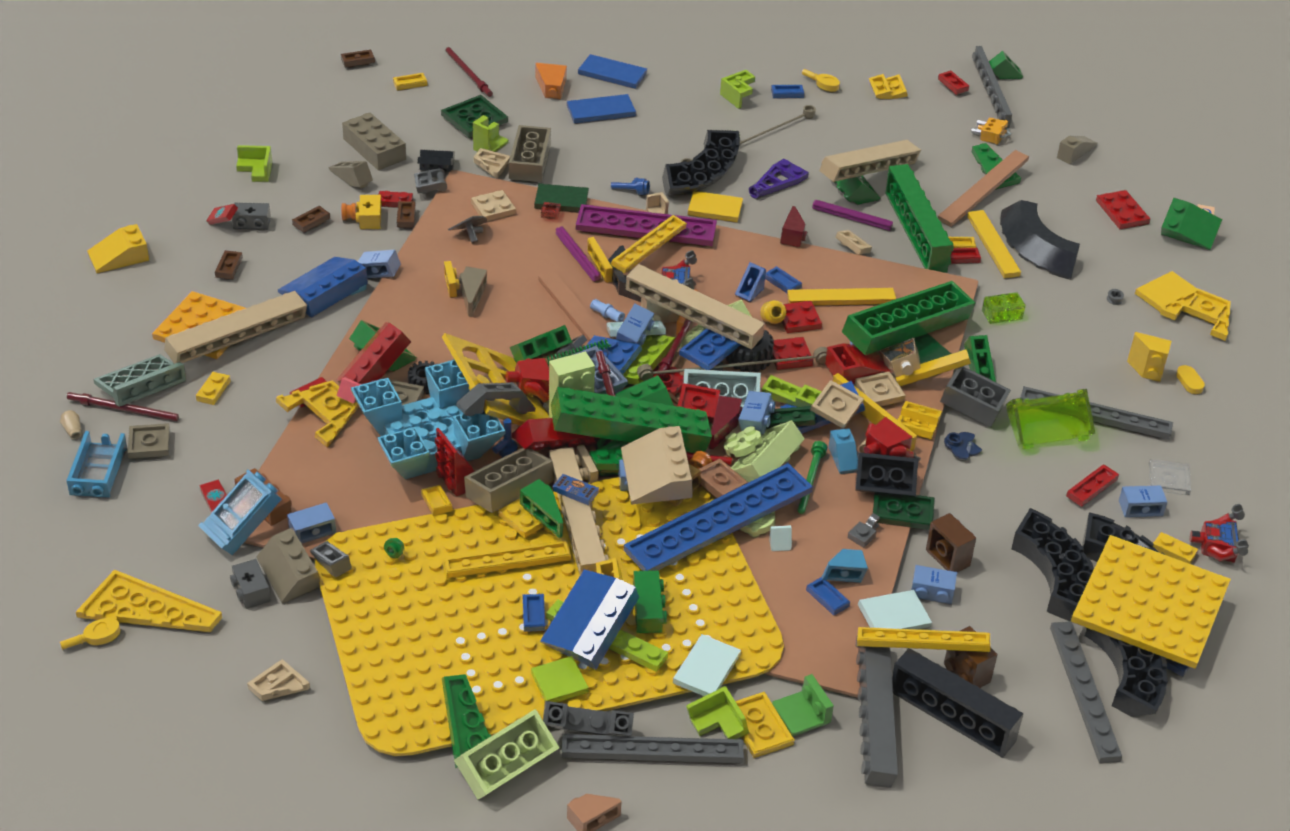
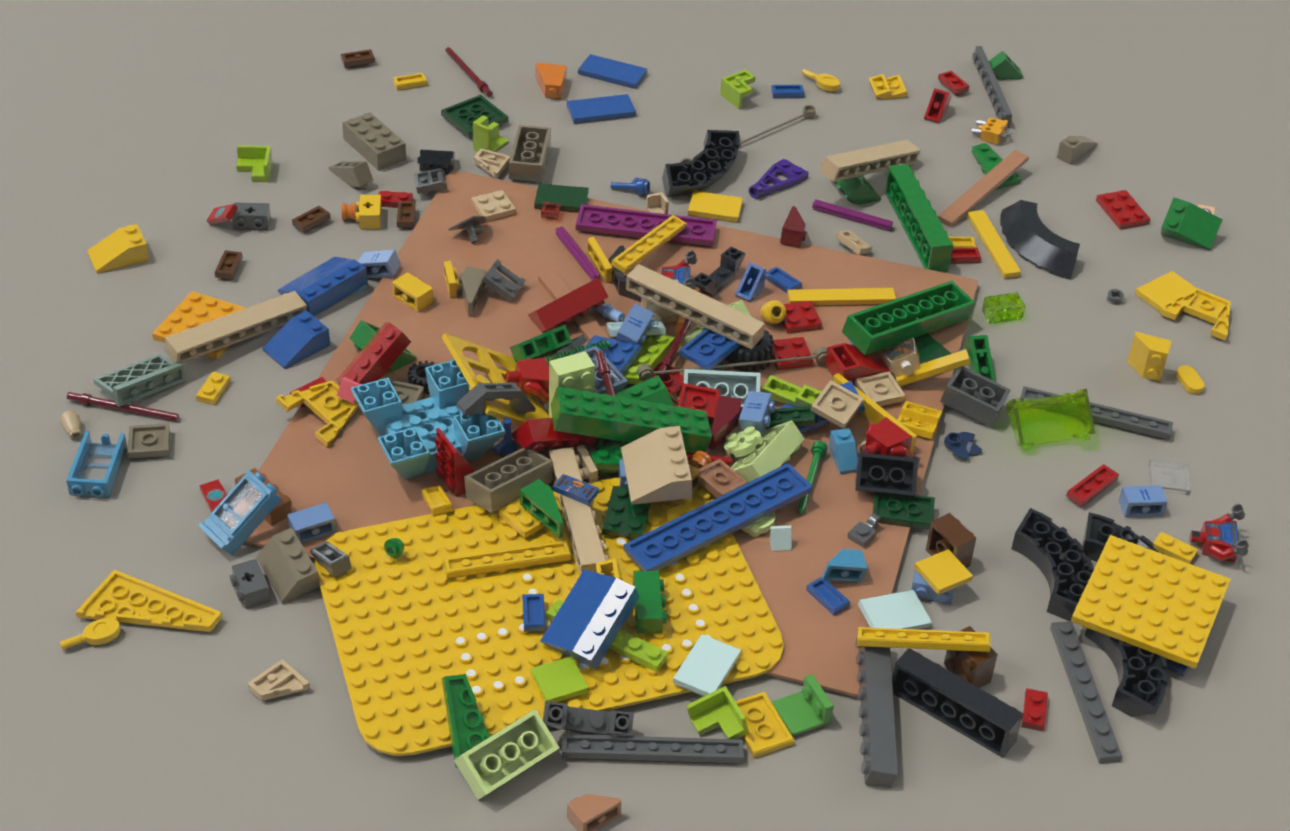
(298, 340): none -> blue slope
(412, 292): none -> yellow brick
(500, 283): none -> dark grey plate
(569, 305): none -> red slope
(622, 517): none -> dark green plate
(723, 275): none -> black slope
(938, 105): none -> red slope
(943, 572): none -> yellow tile
(1034, 709): none -> red plate

